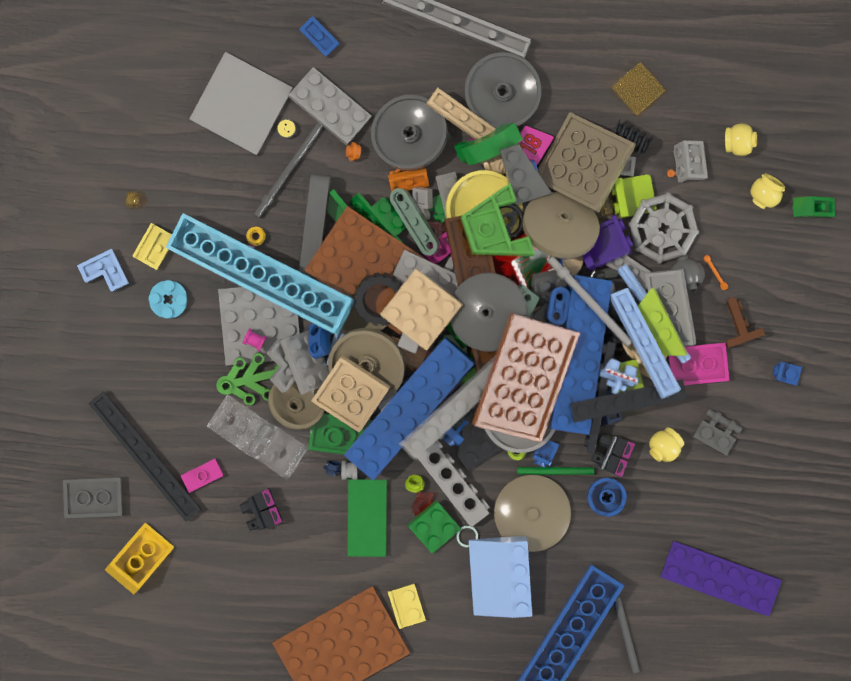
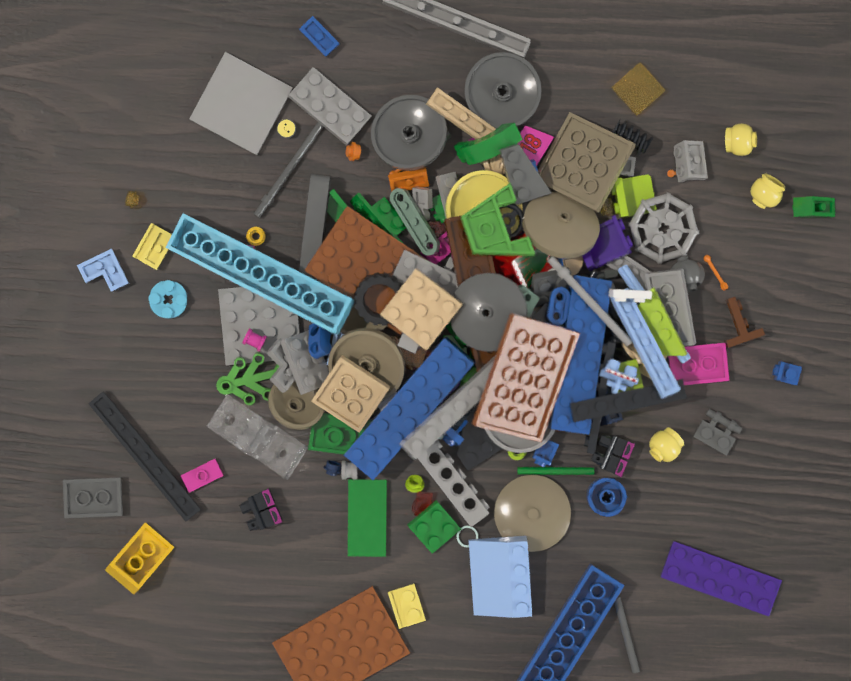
(638, 295): none -> white plate

